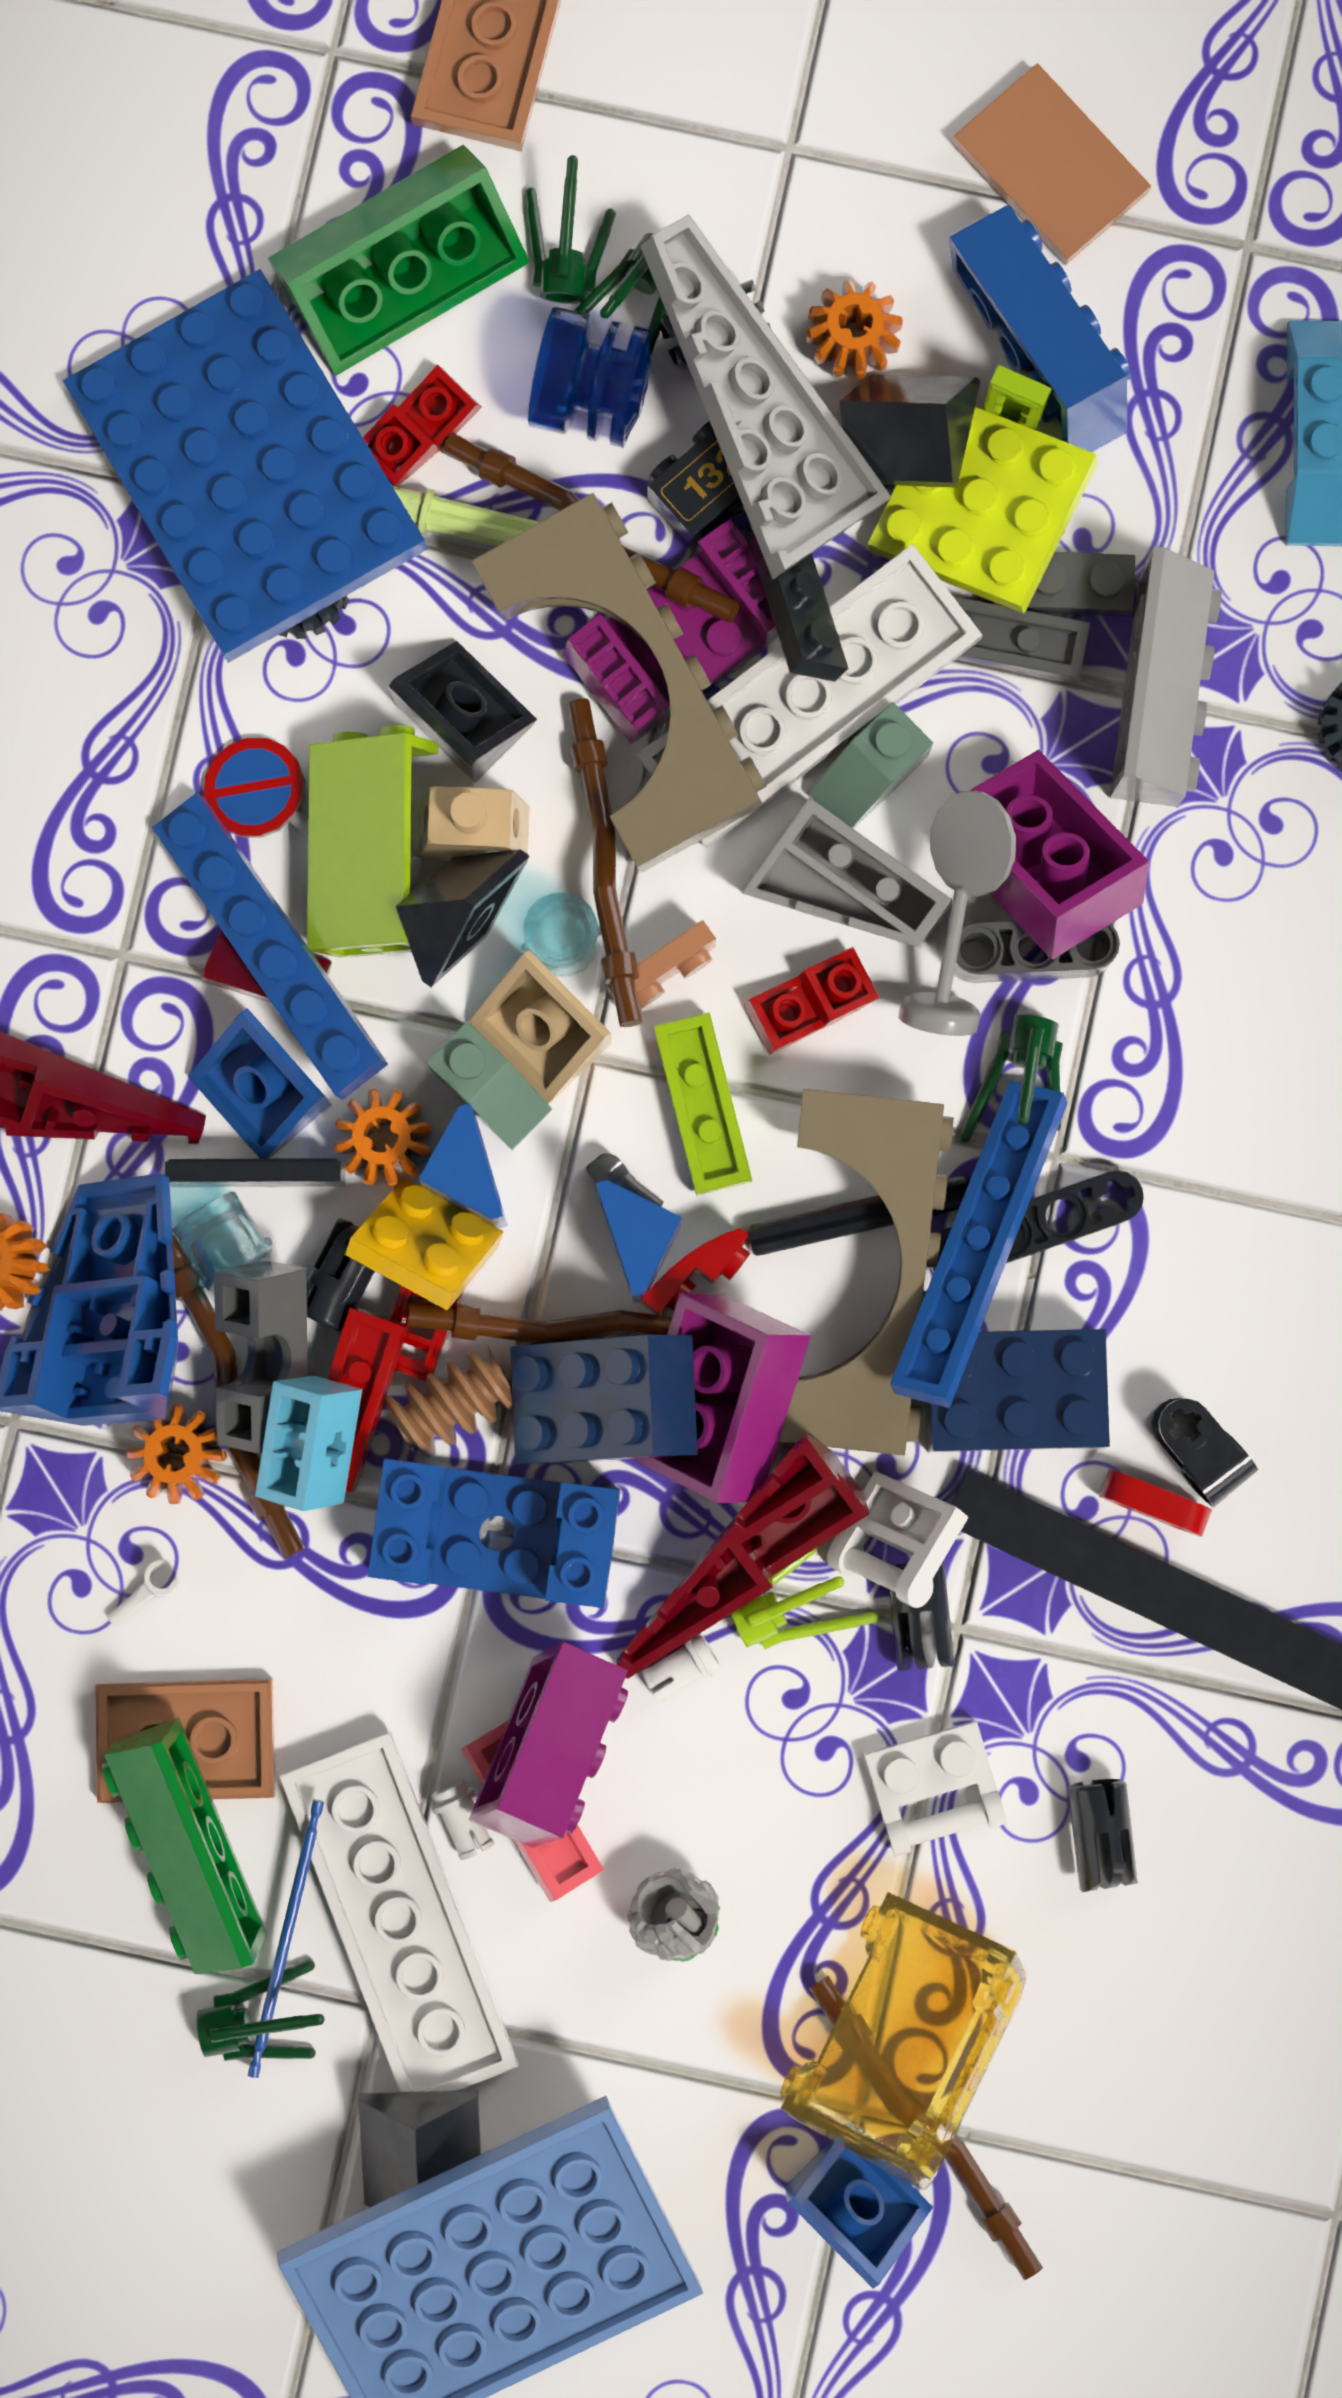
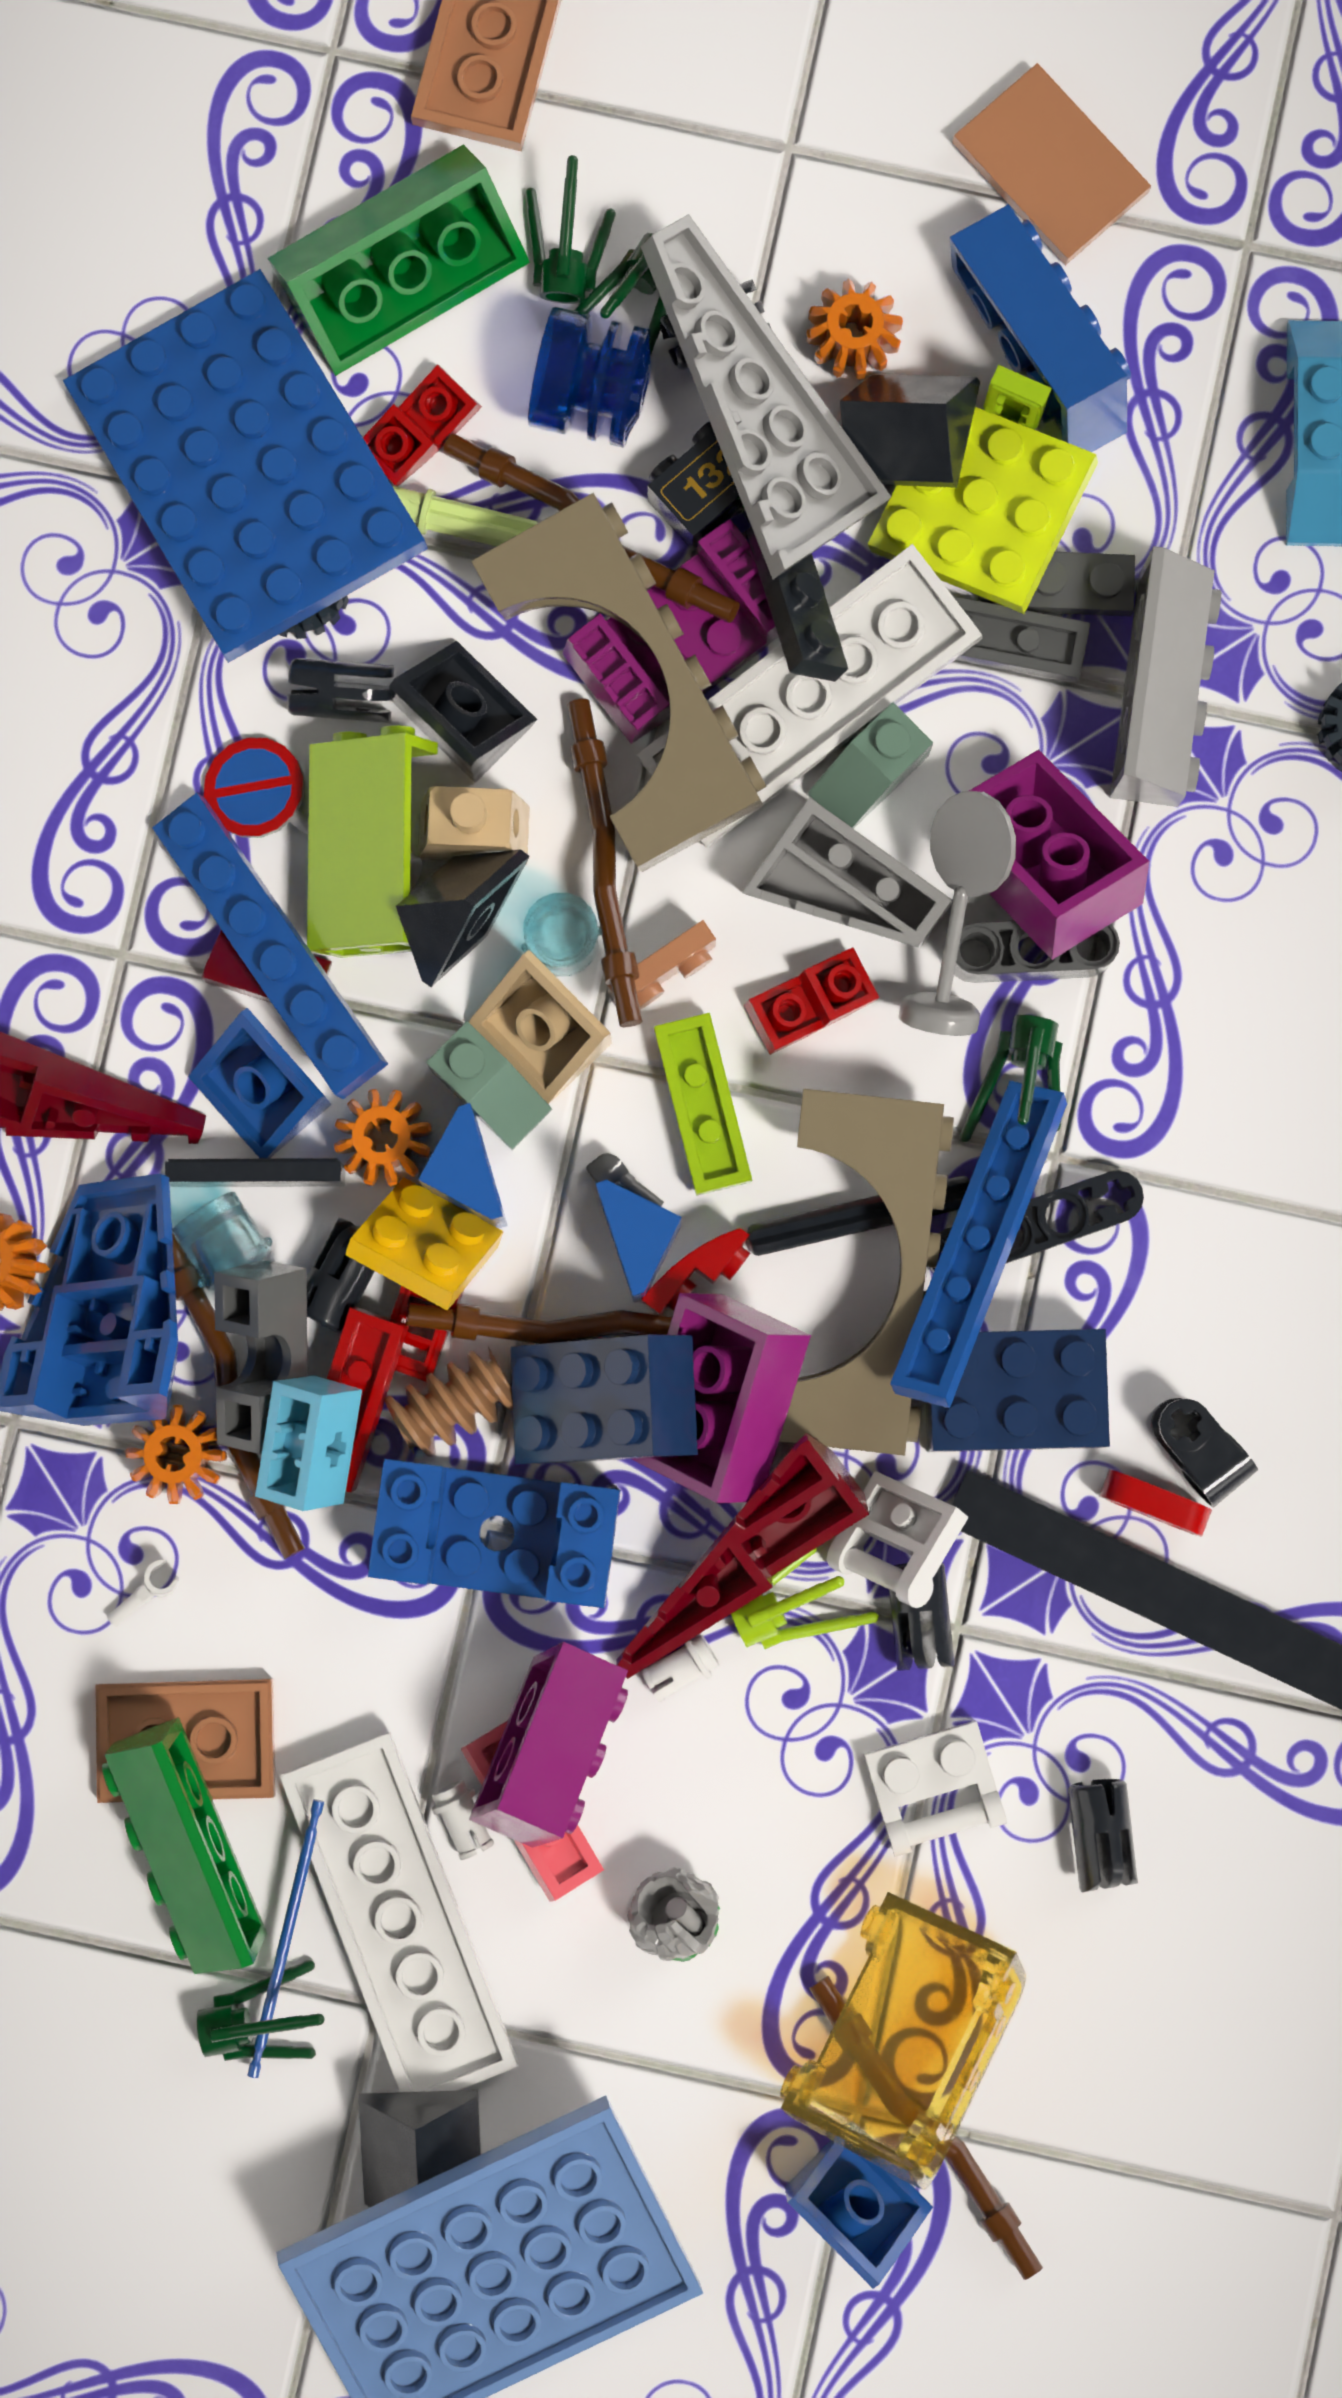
(324, 677): none -> black arm

